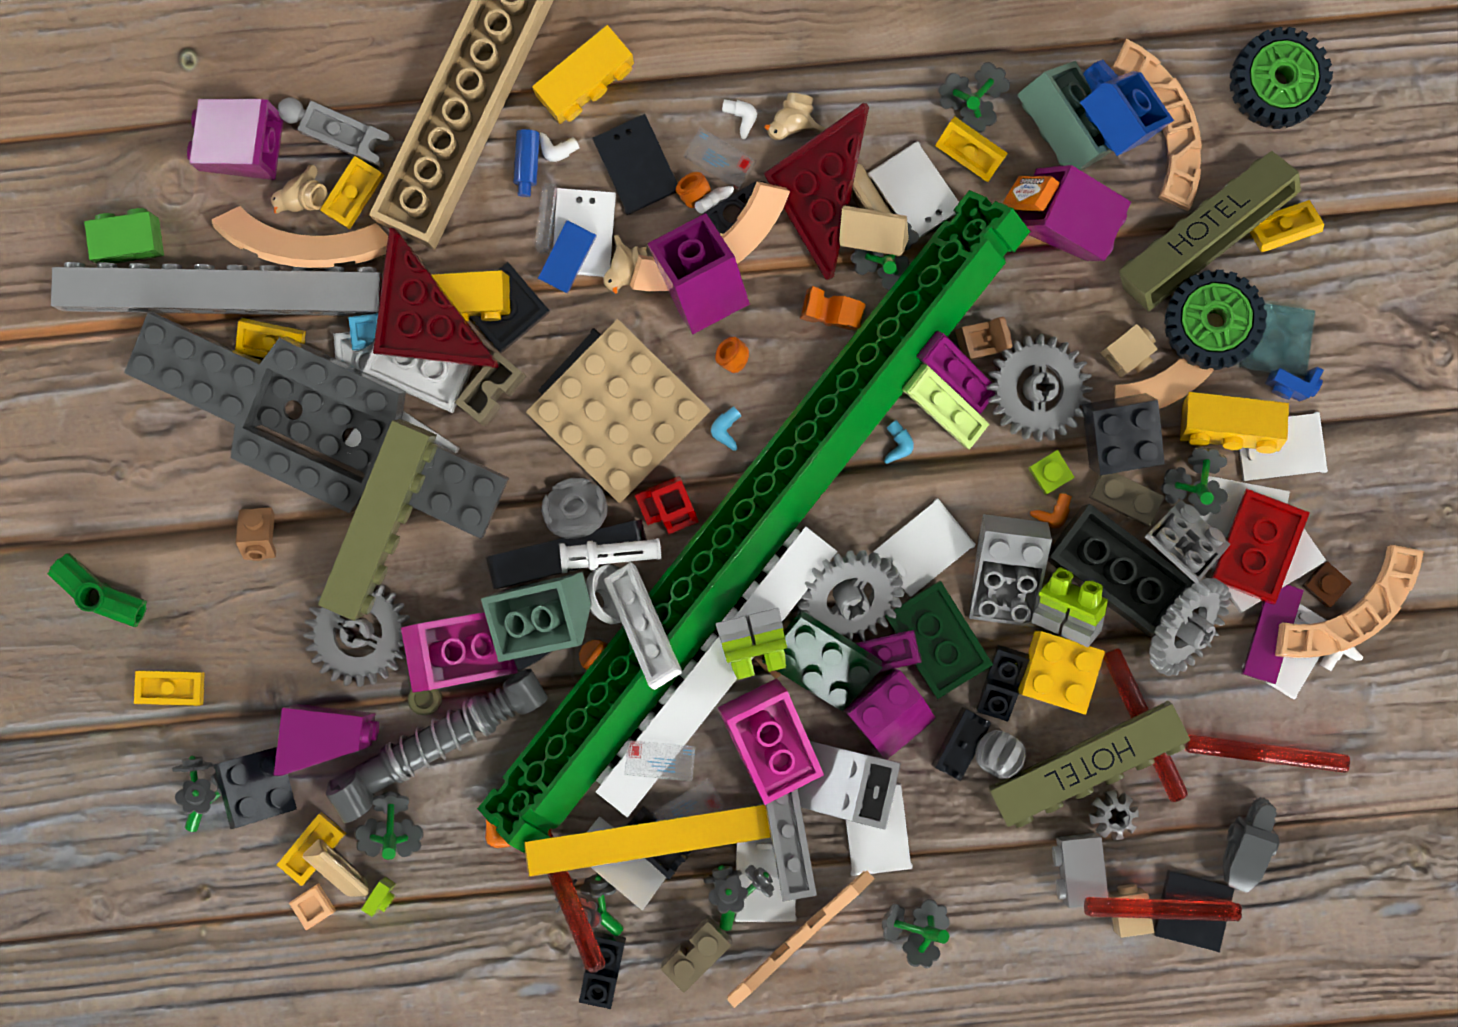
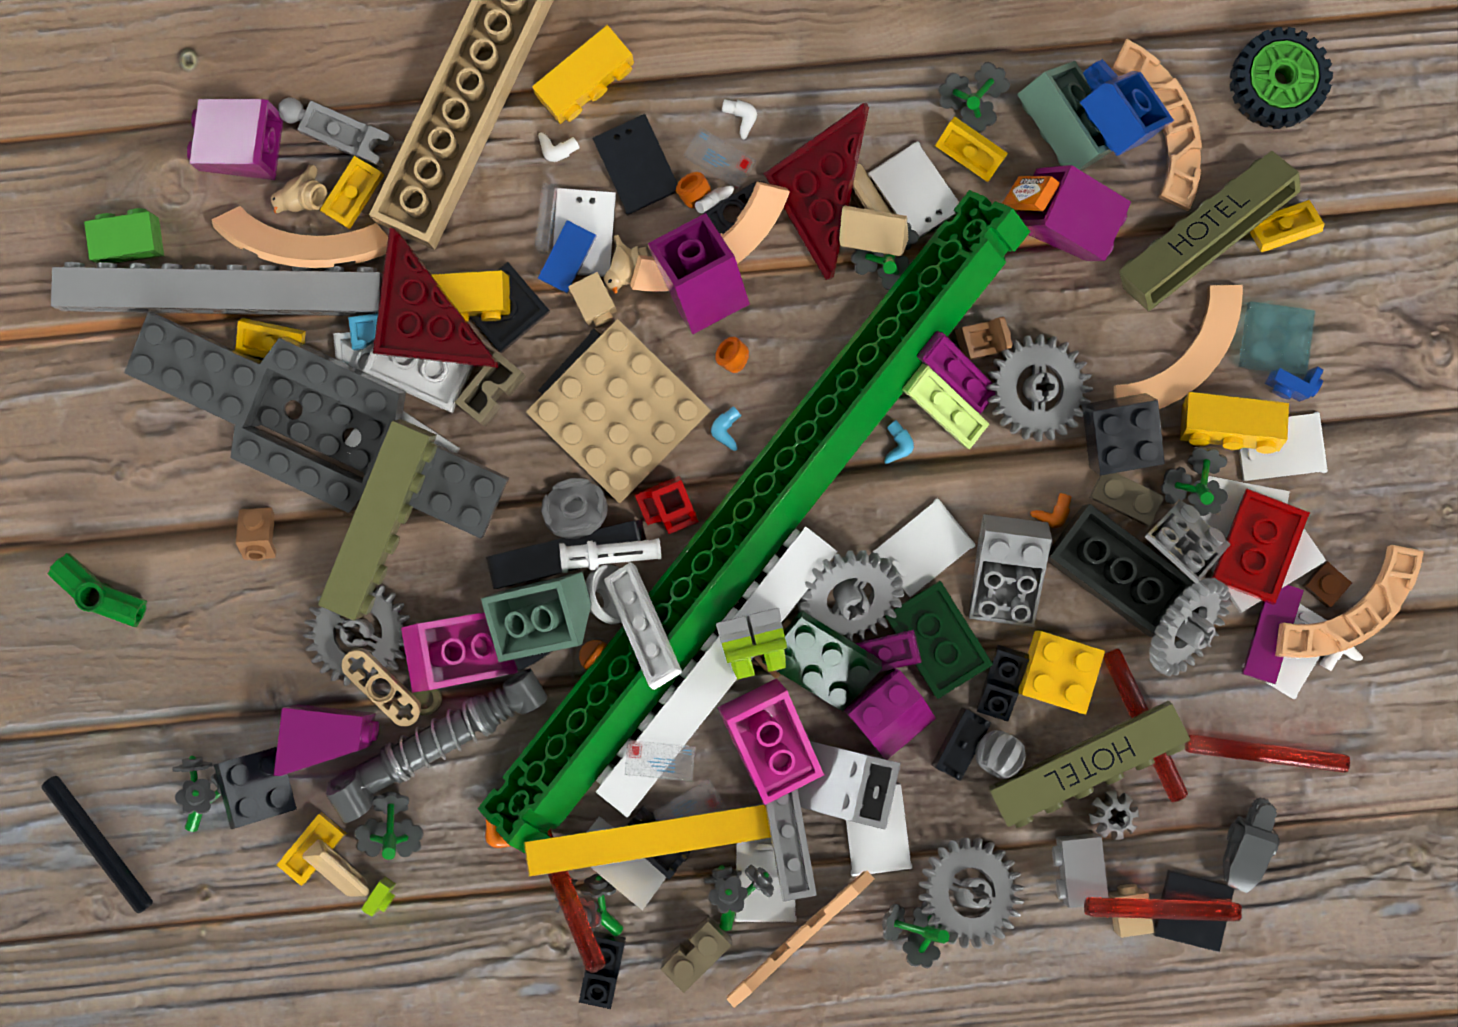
(97, 844): none -> black axle
(169, 688): yellow plate -> none
(312, 906): light nougat tile -> none
(357, 676): none -> tan beam
(526, 161): blue cylinder -> none
(593, 300): none -> tan brick
(793, 117): tan animal -> none
(831, 311): orange leg -> none
(997, 898): none -> light grey gear
(1051, 472): lime plate -> none
(1071, 608): lime hips -> none
(1131, 351): tan brick -> none
(1220, 294): wheel -> none

